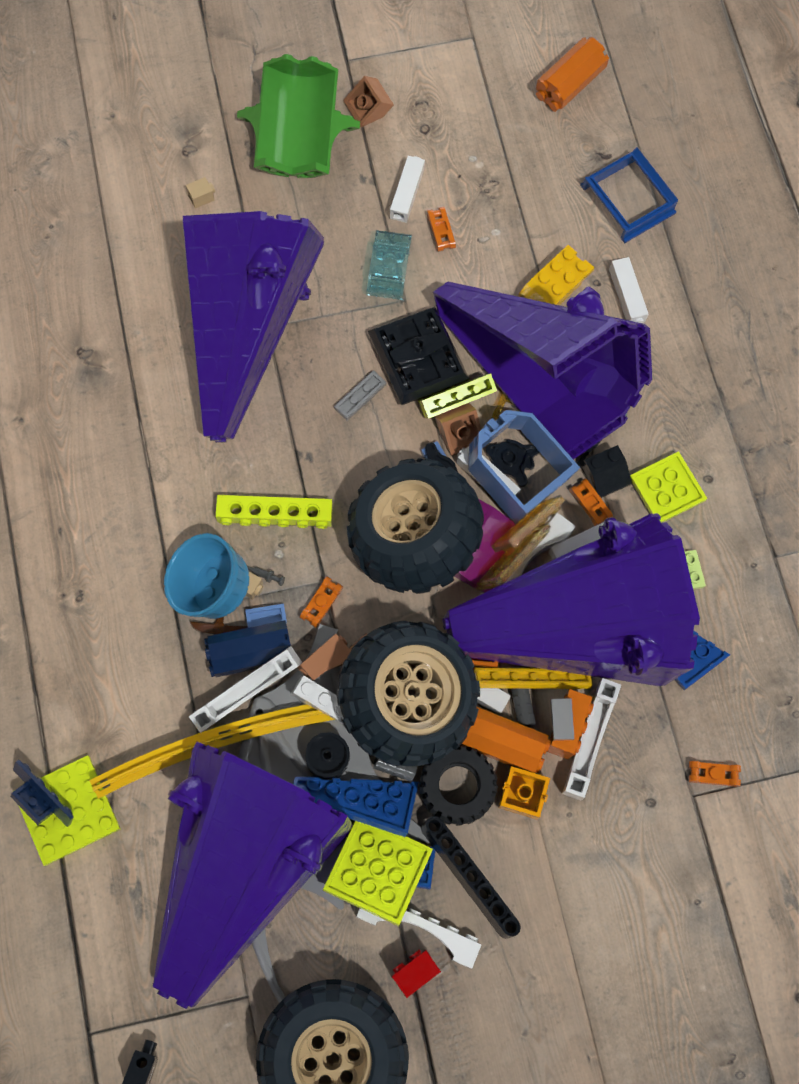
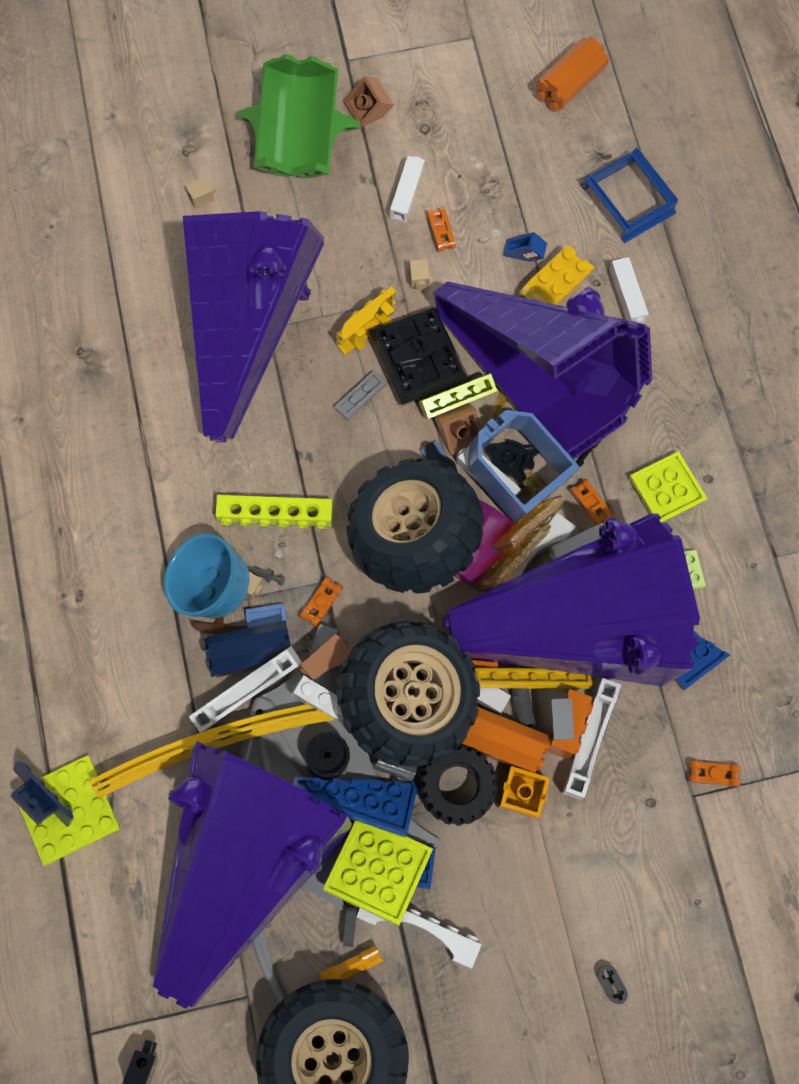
(350, 922): none -> dark grey beam
(354, 965): none -> light orange axle
(357, 326): none -> yellow piece
(389, 265): clear light blue plate -> none
(415, 973): red brick -> none
(419, 274): none -> tan brick
(480, 881): black beam -> none
(526, 247): none -> blue slope
(534, 484): none -> clear yellow plate
(607, 471): black slope -> none
(616, 981): none -> dark grey beam

